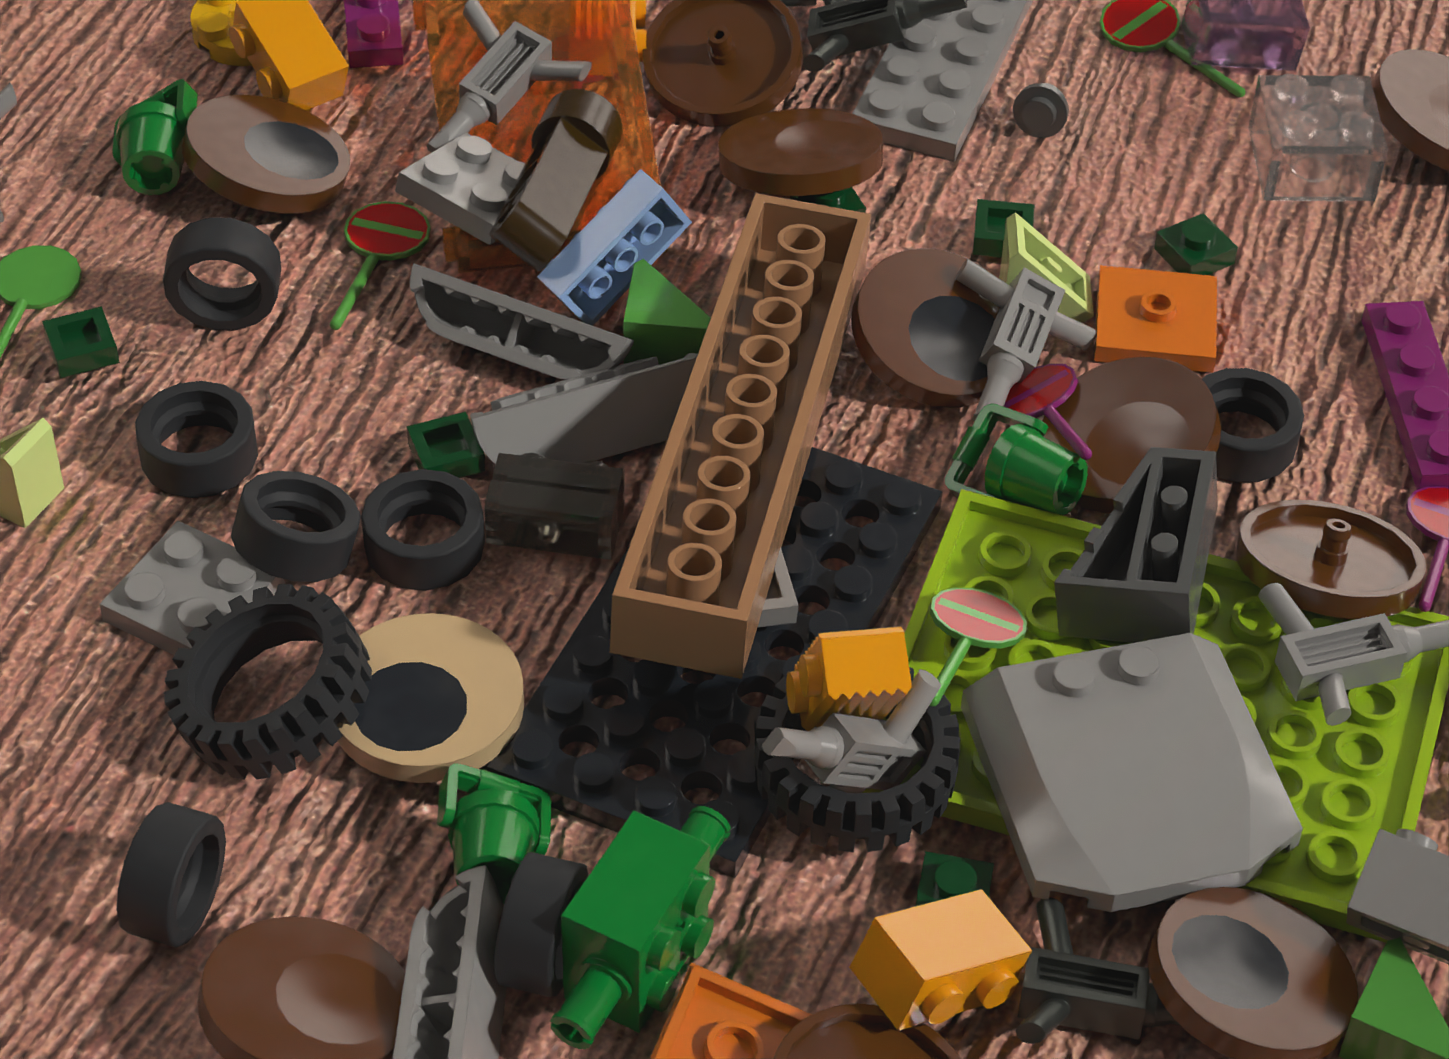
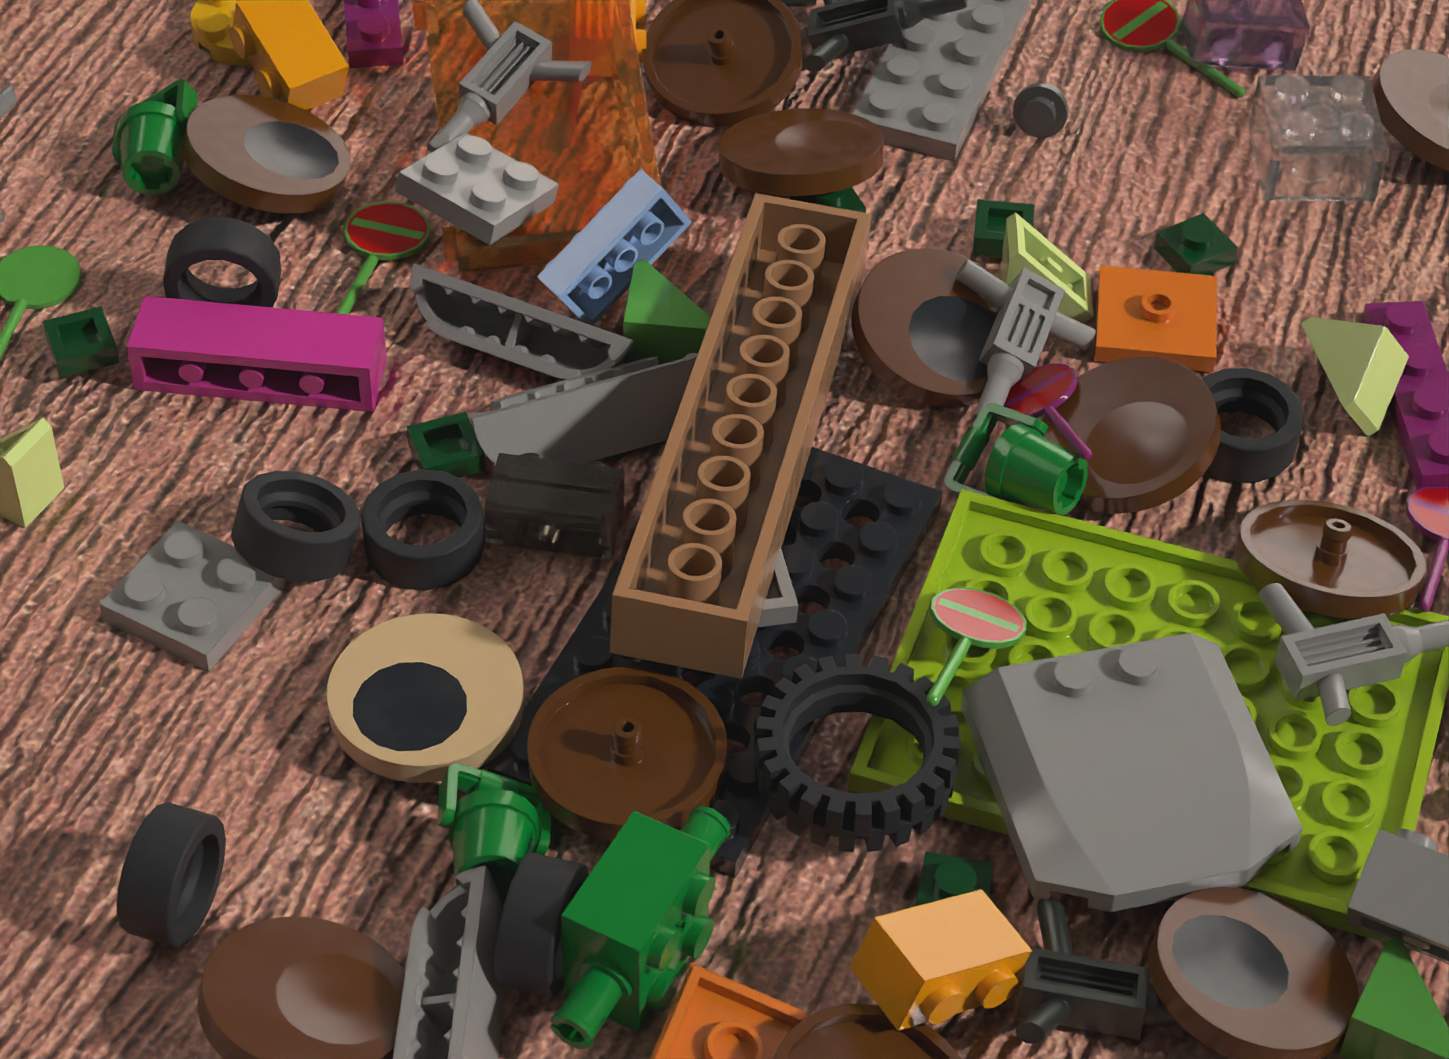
(199, 472): black tyre -> none
(257, 353): none -> dark pink brick
(296, 724): black tyre -> none
(566, 157): dark brown beam -> none
(626, 746): none -> reddish brown piece
(850, 675): light orange brick -> none
(858, 750): light grey piece -> none
(1148, 557): dark grey wedge -> none
(1361, 365): none -> yellowish green slope

